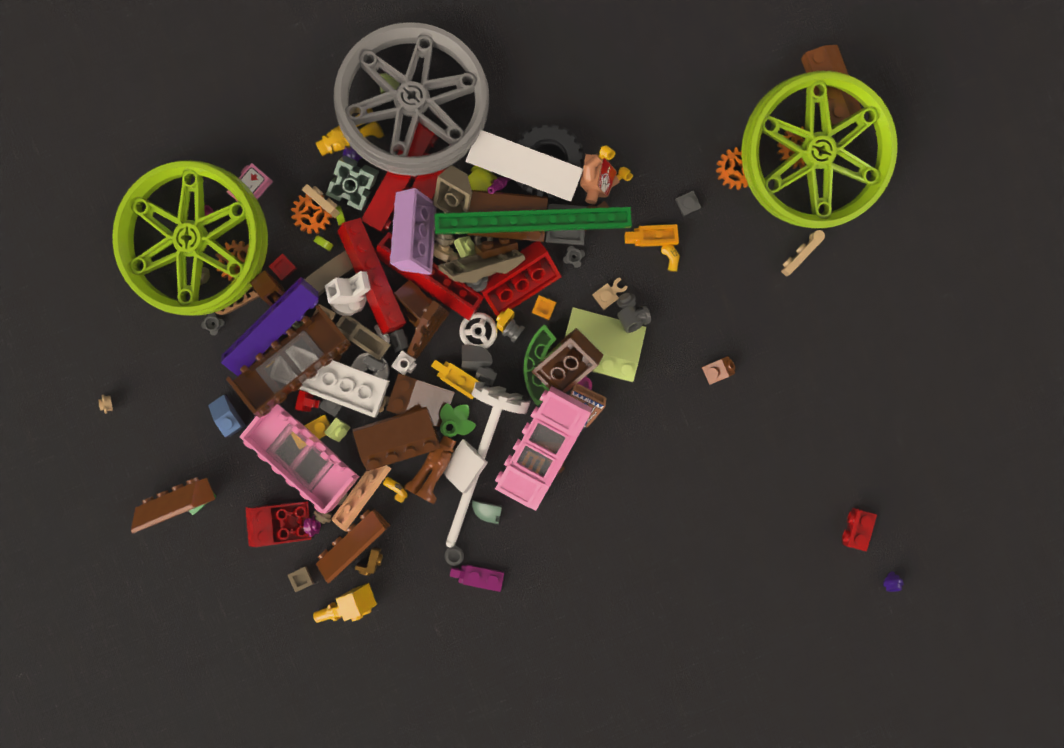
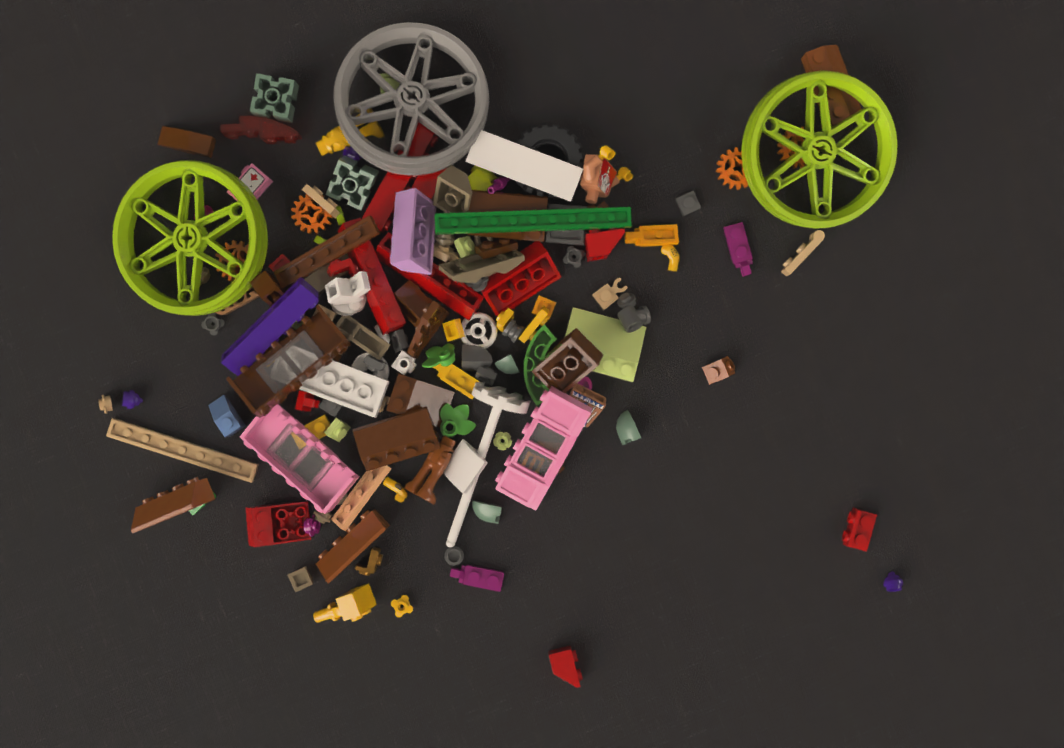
(131, 399): none -> dark purple plate
(182, 450): none -> tan tile
(187, 141): none -> reddish brown slope
(268, 89): none -> sand green brick
(269, 130): none -> clear red slope
(327, 252): none -> reddish brown plate
(338, 266): none -> red bracket
(404, 600): none -> yellow plate
(439, 355): none -> bright green plate
(453, 330): none -> yellow plate
(507, 365): none -> sand green brick
(507, 441): none -> yellowish green plate
(540, 319): none -> yellow plate
(564, 666): none -> red slope
(601, 244): none -> red slope
(626, 428): none -> sand green brick
(739, 247): none -> magenta hinge

